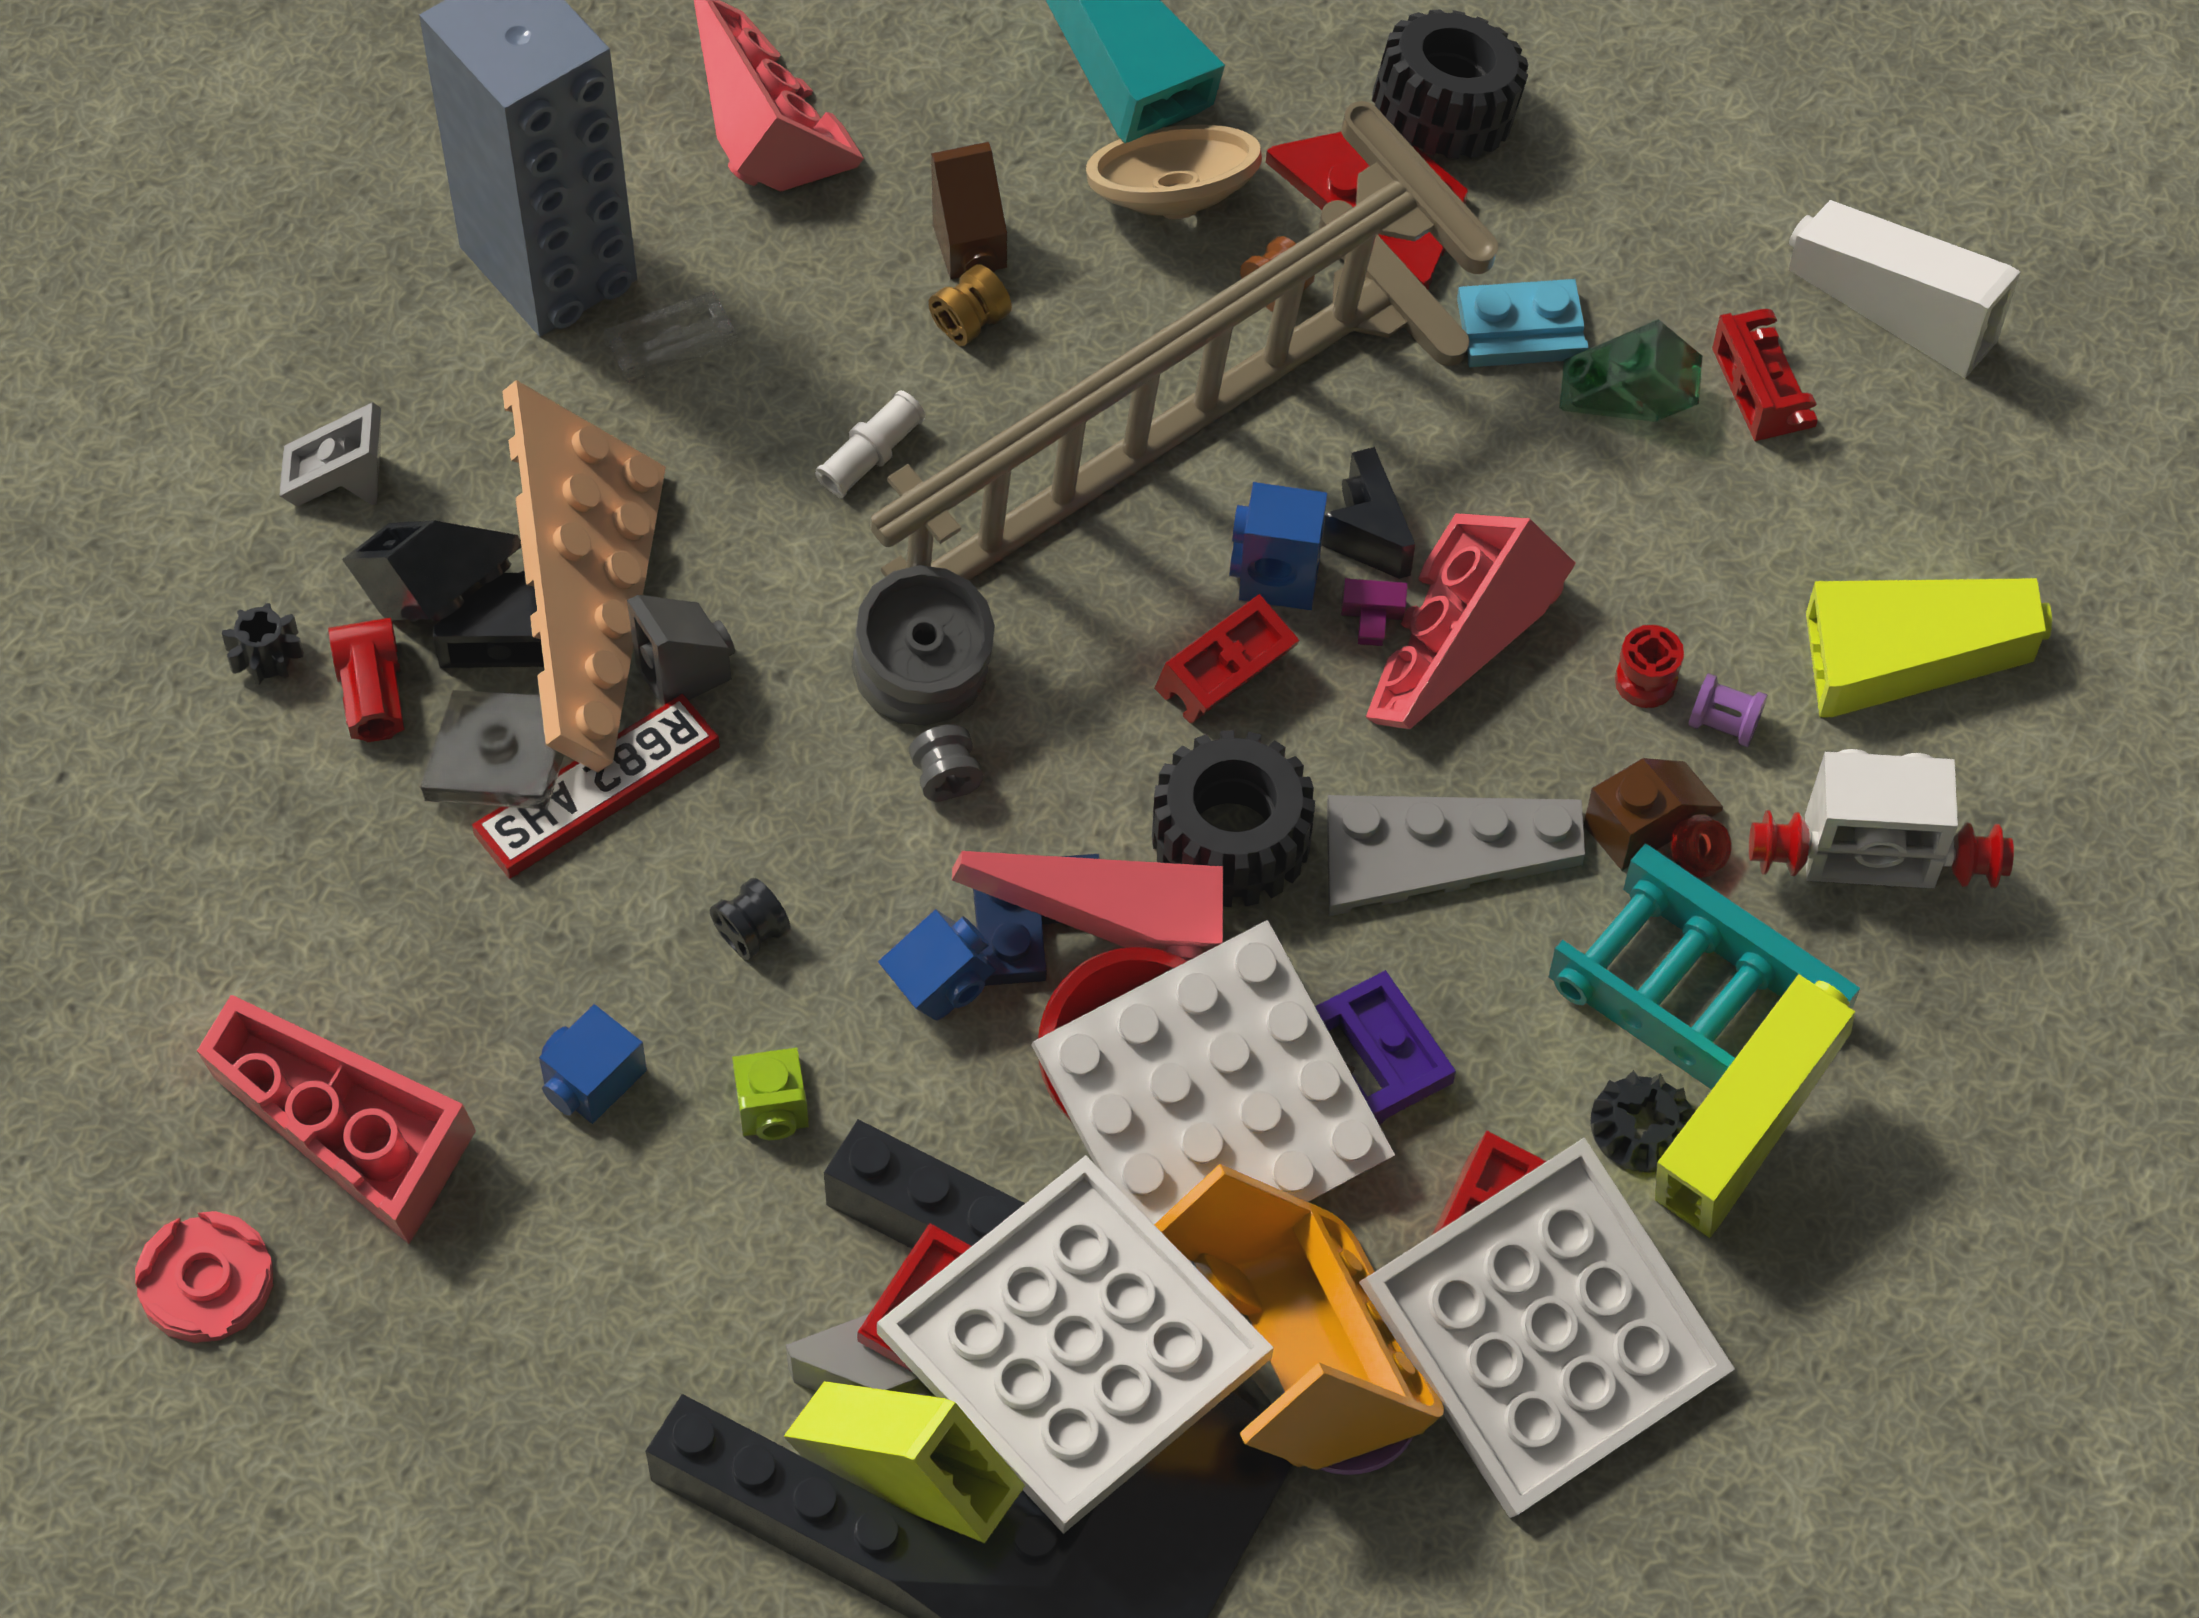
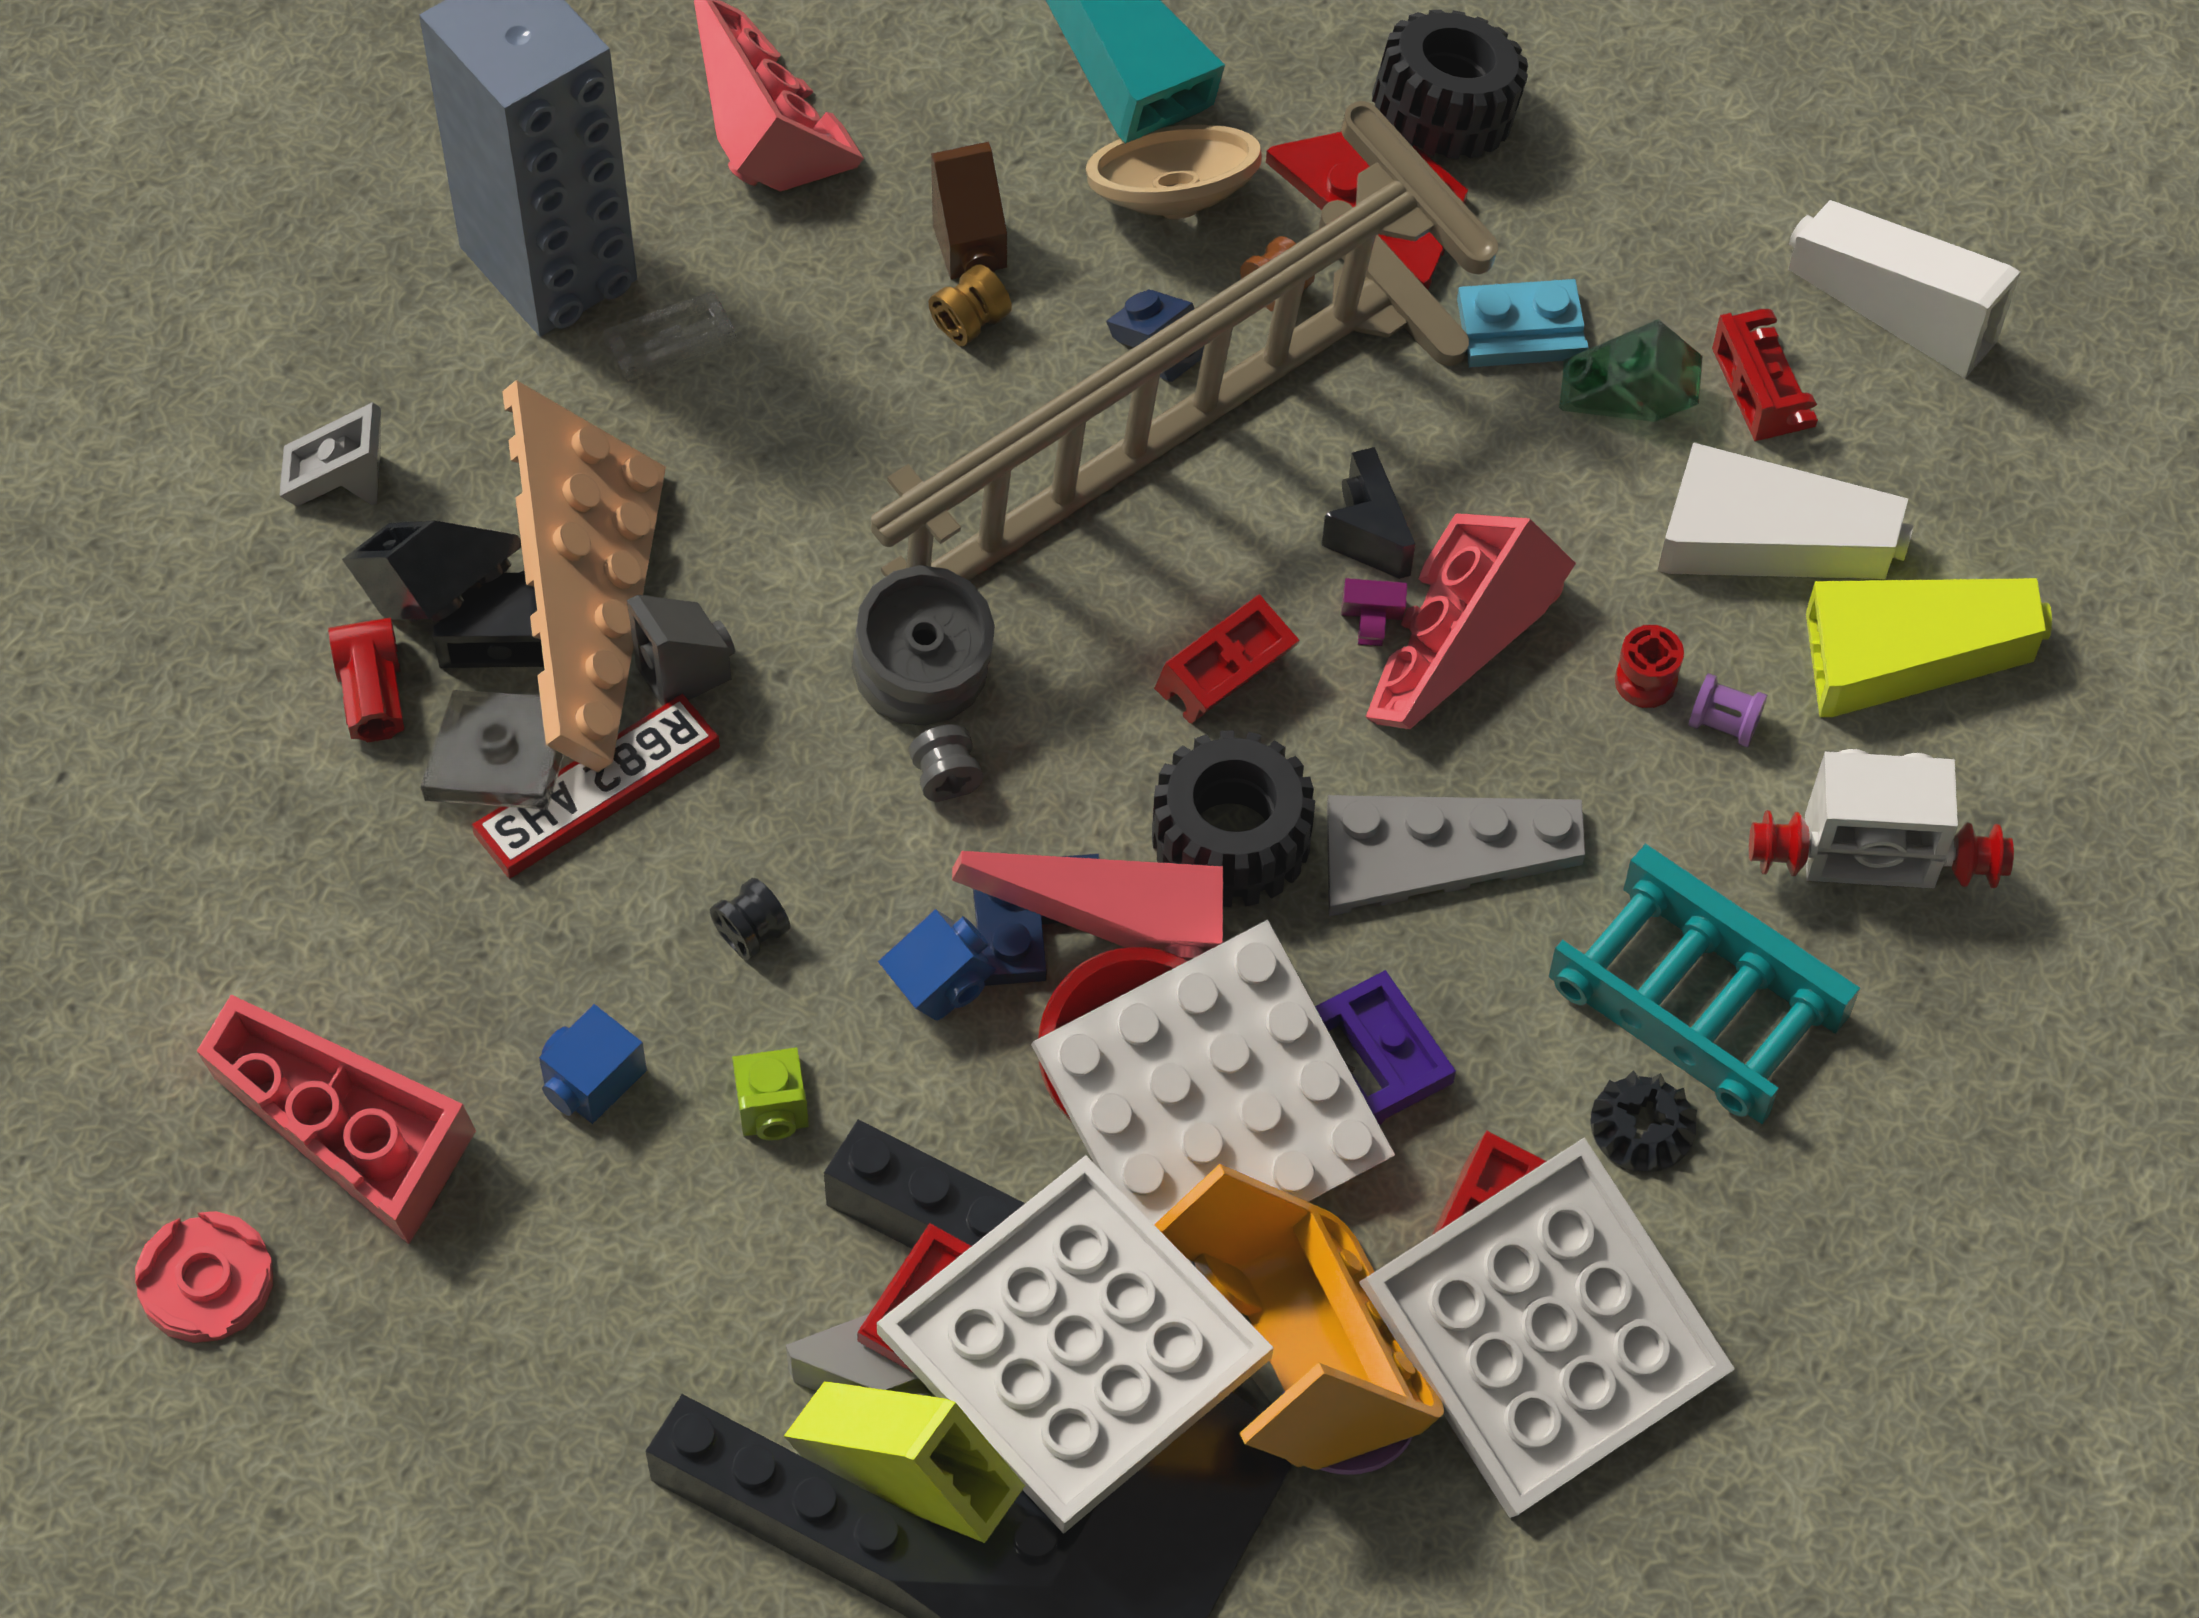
(262, 643): black gear -> none
(870, 444): white pin -> none
(1147, 315): none -> dark blue bracket
(1279, 545): blue brick -> none
(1645, 806): reddish brown slope -> none
(1701, 845): clear red plate -> none
(1752, 1104): neon yellow slope -> none
(1779, 522): none -> white slope

